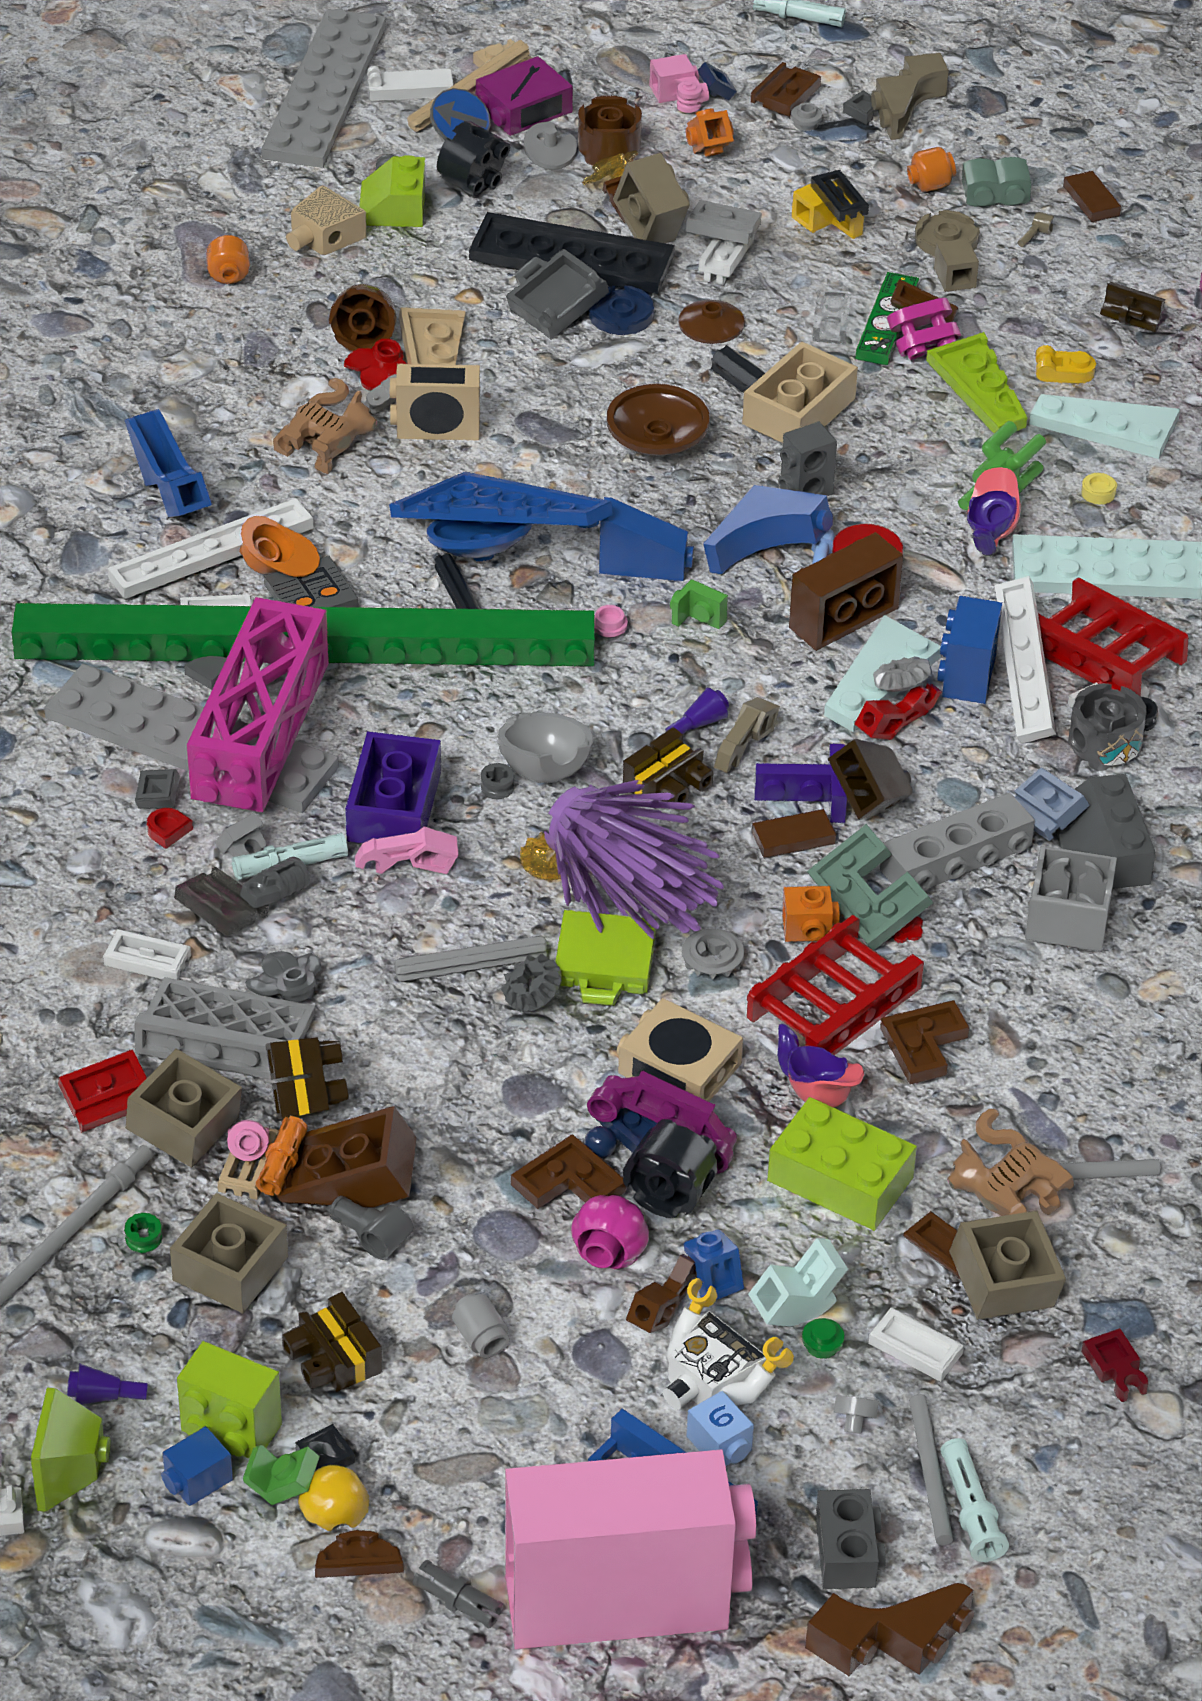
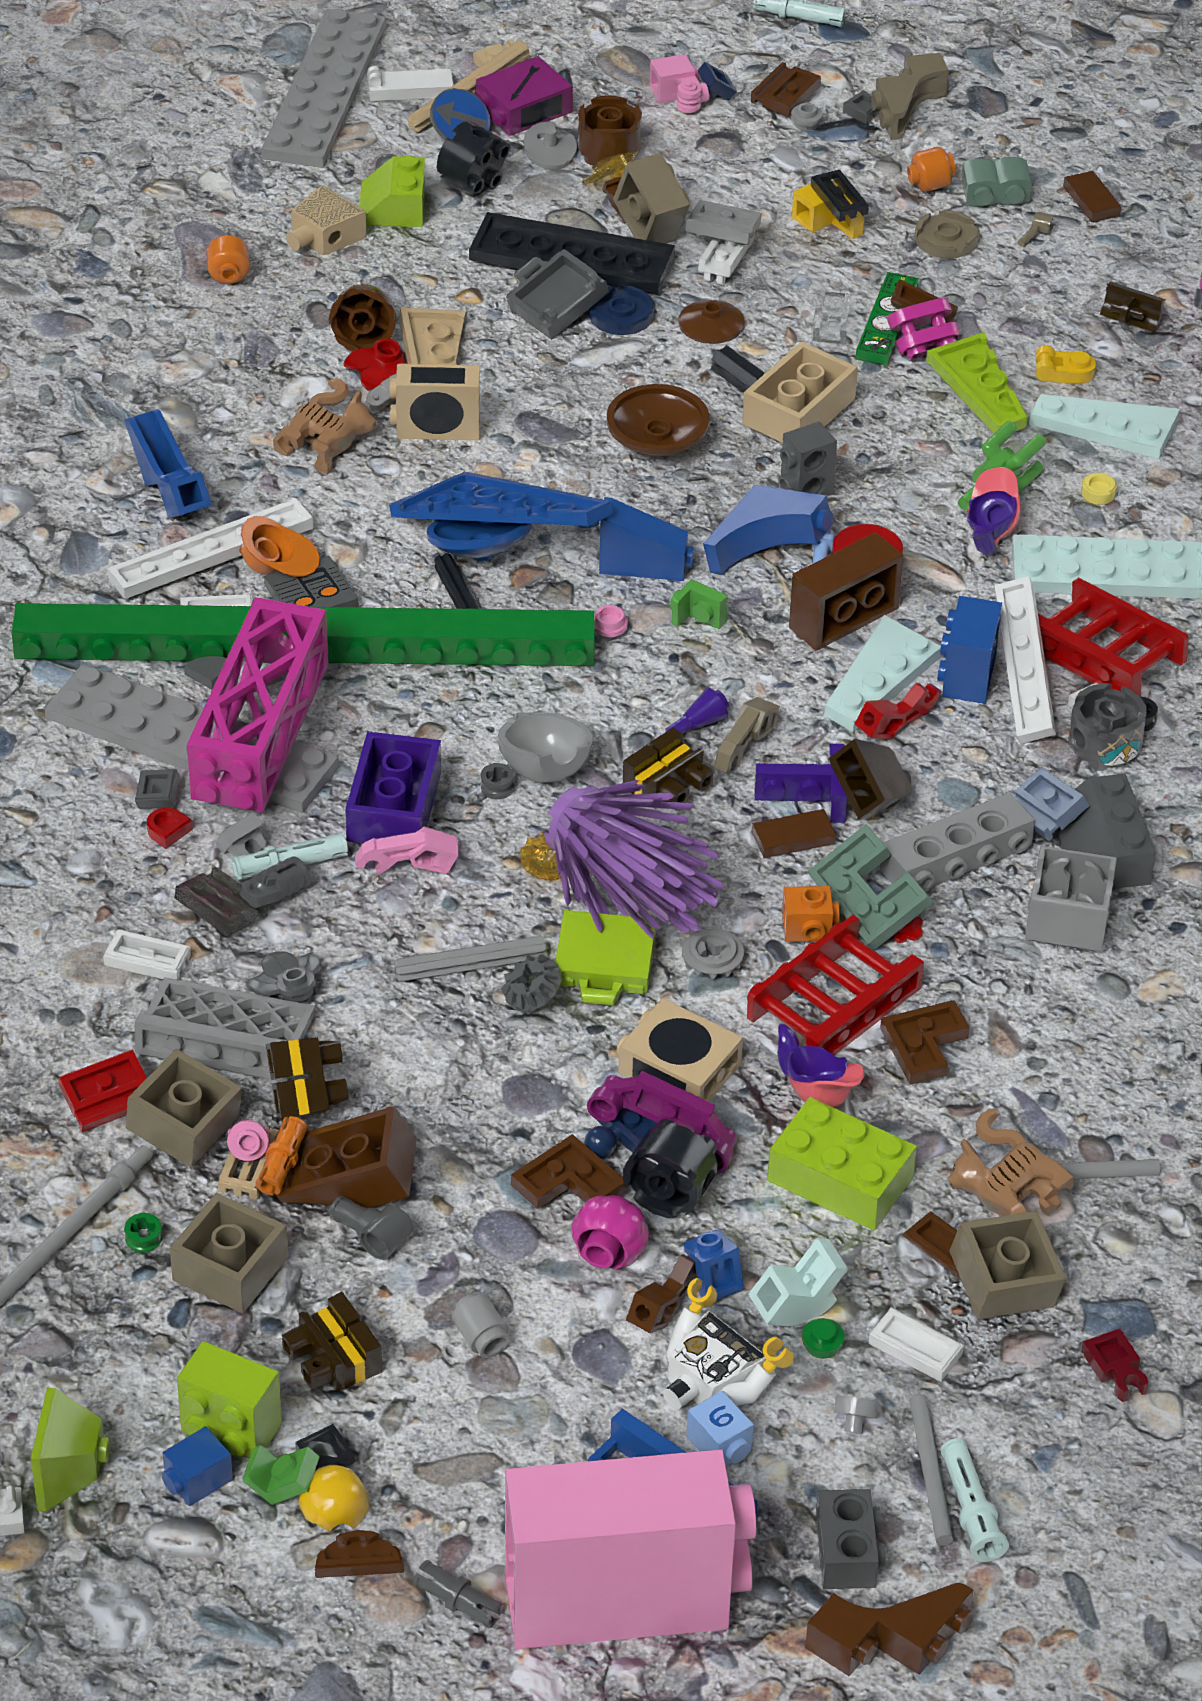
(94, 1386): dark purple cone -> none
(719, 130): orange brick -> none
(902, 674): light grey gear -> none
(956, 265): dark tan brick -> none

